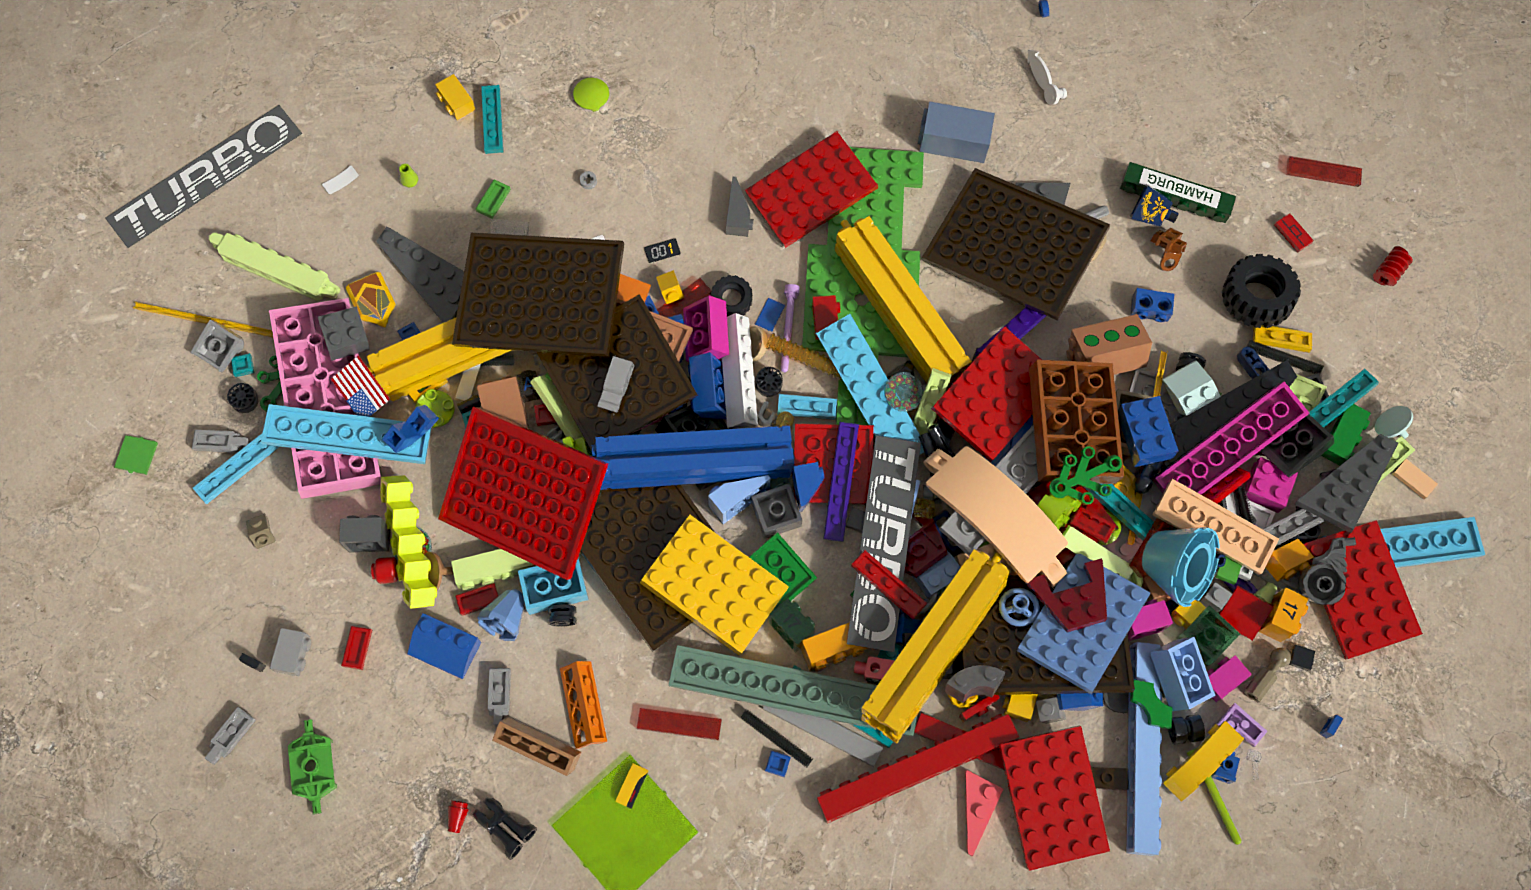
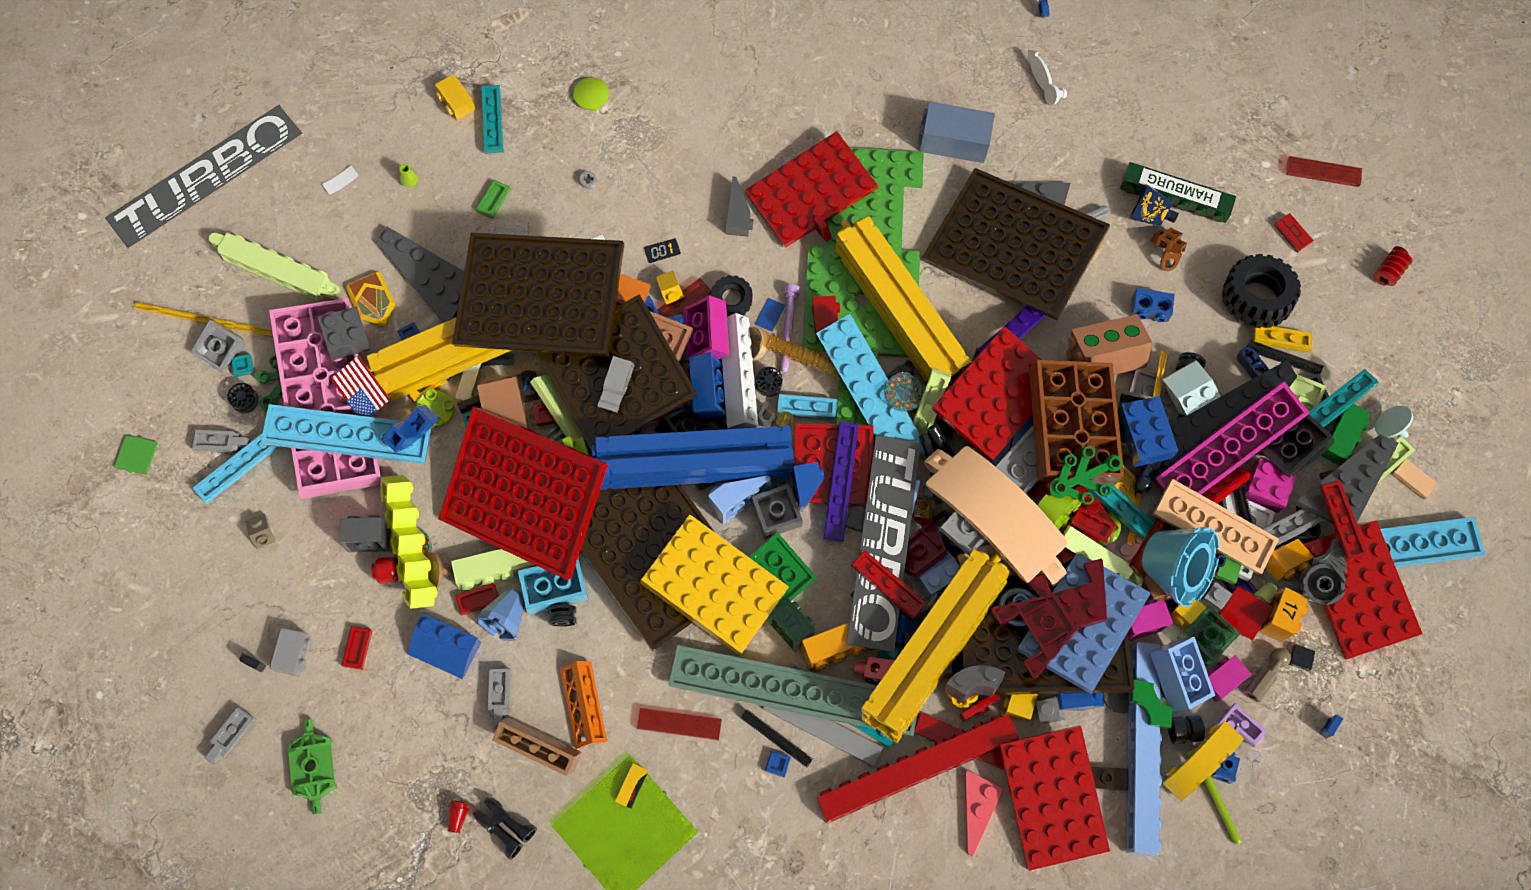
(822, 228): none -> red tile
(1048, 624): none -> dark red wing
(1343, 521): none -> red tile

